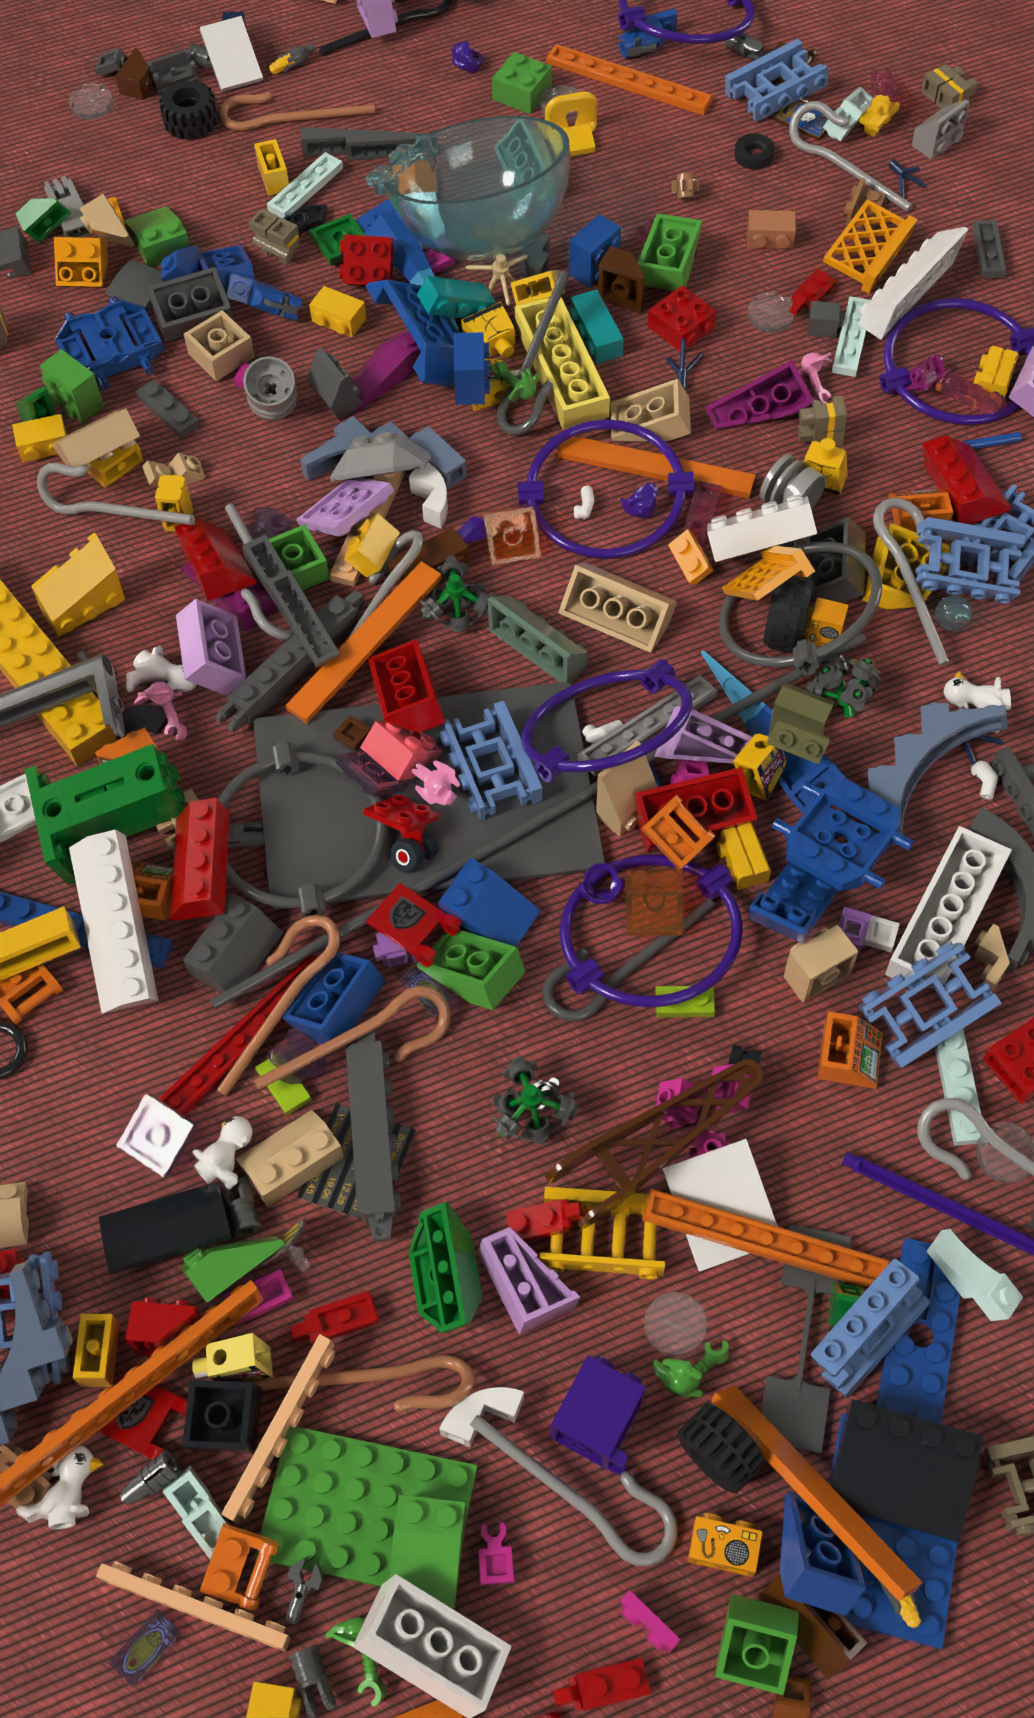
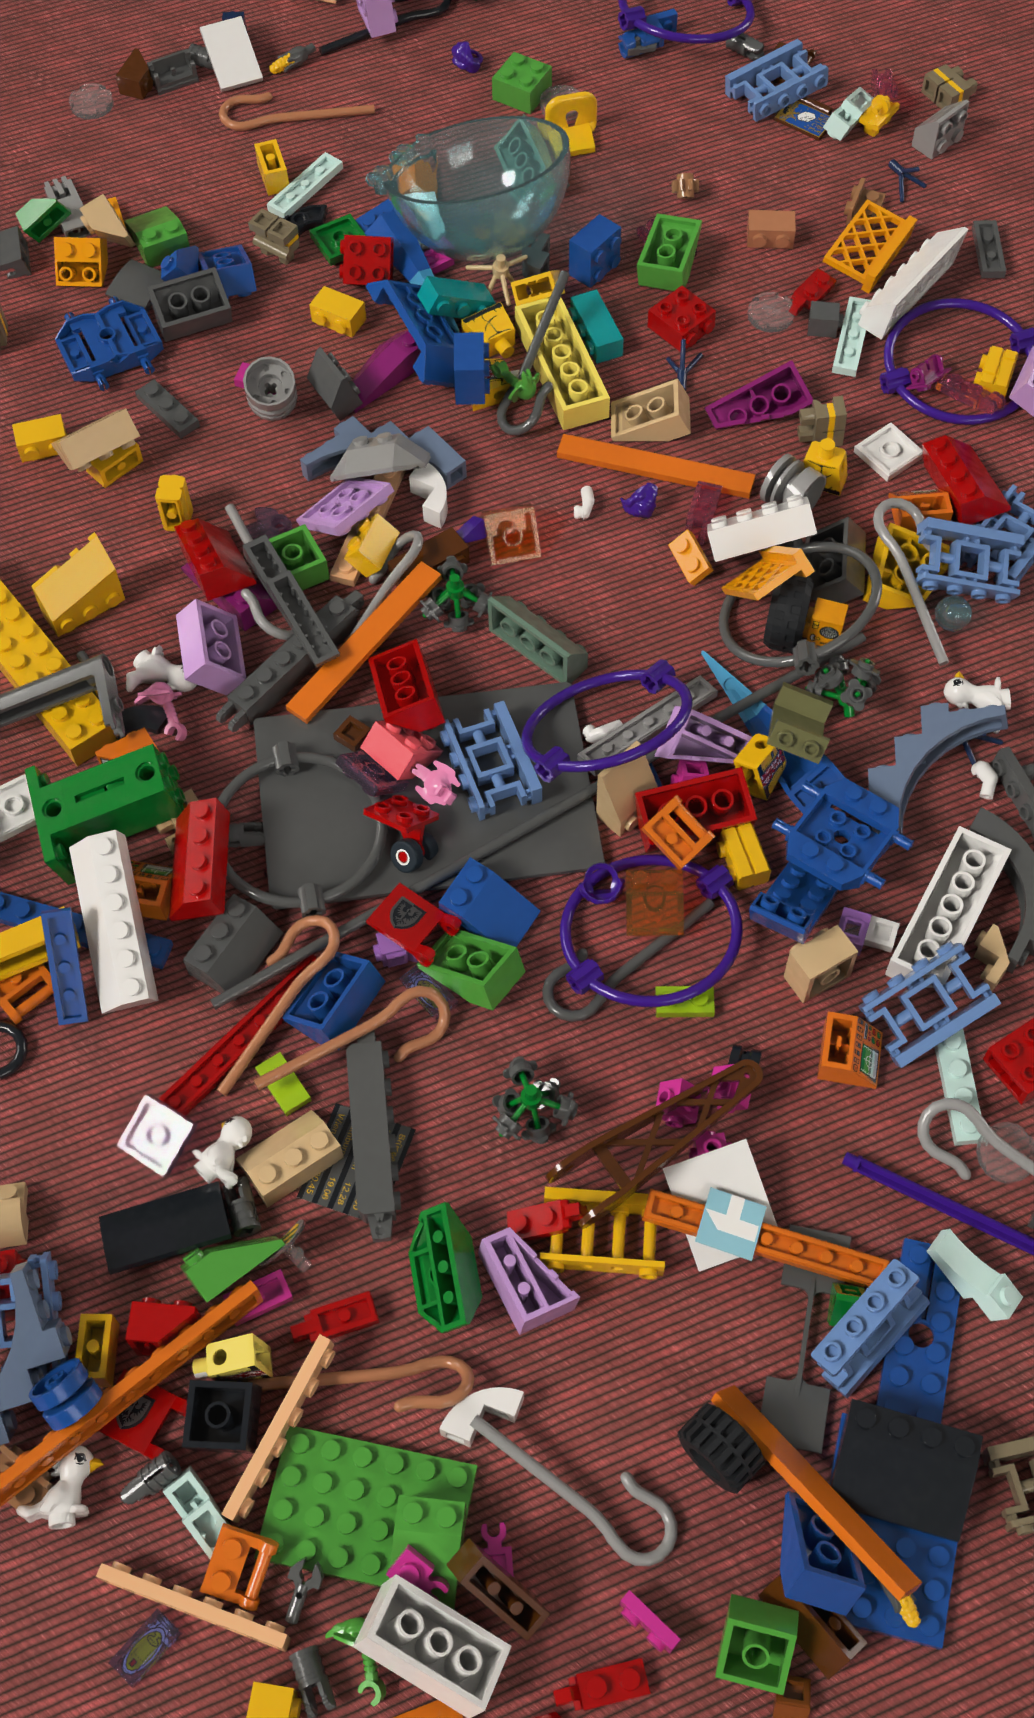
(35, 405): green slope -> none
(64, 966): none -> blue plate
(65, 1394): none -> blue wheel
(71, 386): bright green brick -> none
(95, 506): light grey piece -> none
(110, 61): dark grey bracket -> none
(181, 465): tan slope -> none
(188, 109): black tyre -> none
(219, 345): tan brick -> none
(263, 296): blue plate -> none
(297, 1044): plate -> none
(353, 143): dark grey slope -> none
(417, 1570): none -> dark pink plate
(497, 1589): none -> reddish brown brick
(598, 1413): dark purple container -> none
(617, 606): tan slope -> none
(621, 280): reddish brown slope -> none
(629, 79): orange tile -> none
(675, 1324): clear tile -> none
(679, 485): dark purple piece -> none
(682, 1377): bright green piece -> none
(725, 1545): light orange brick -> none
(731, 1224): none -> medium azure sticker
(753, 161): black tyre -> none
(811, 365): bright pink piece -> none
(834, 157): light grey piece -> none
(889, 452): none -> white tile
(994, 440): blue bar -> none

